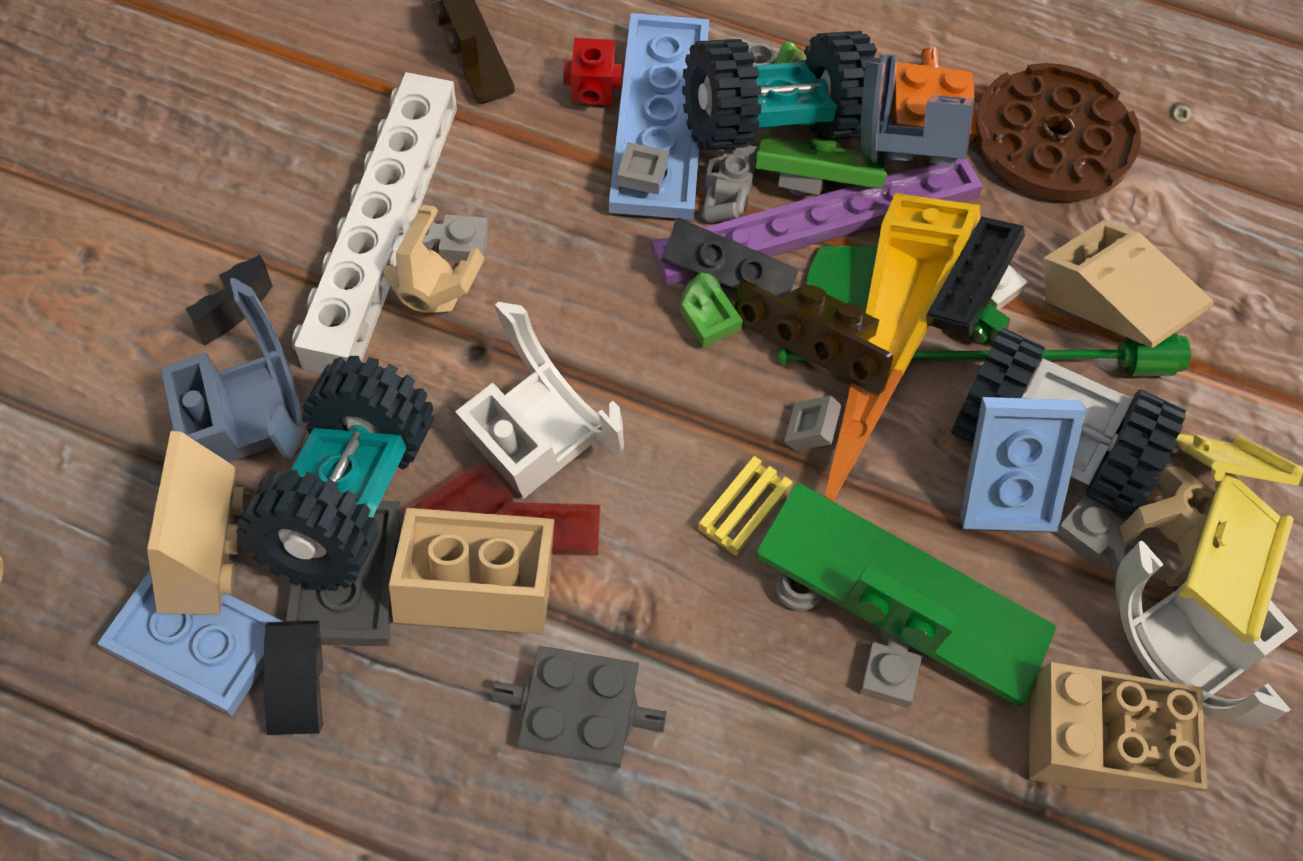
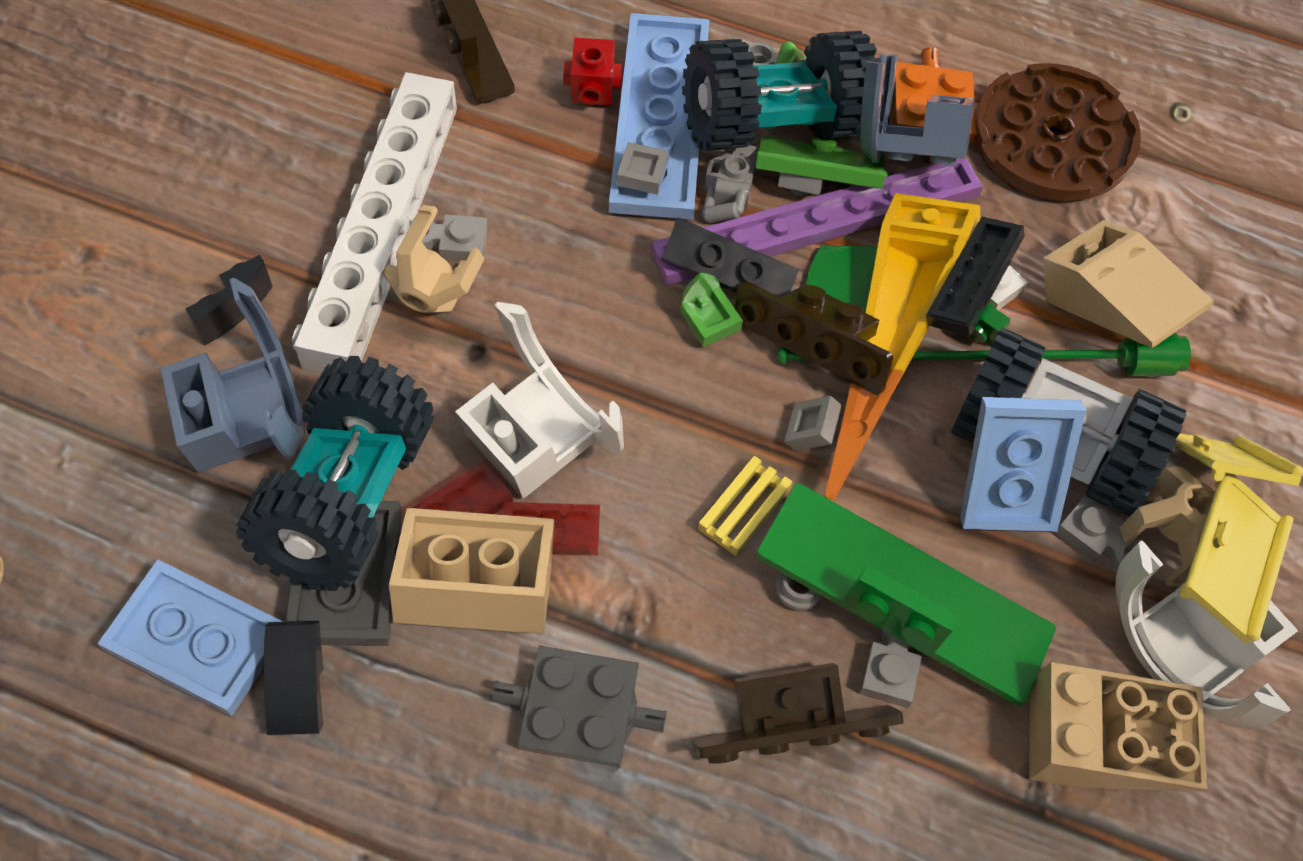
(194, 529): tan slope -> none
(792, 709): none -> dark brown bracket

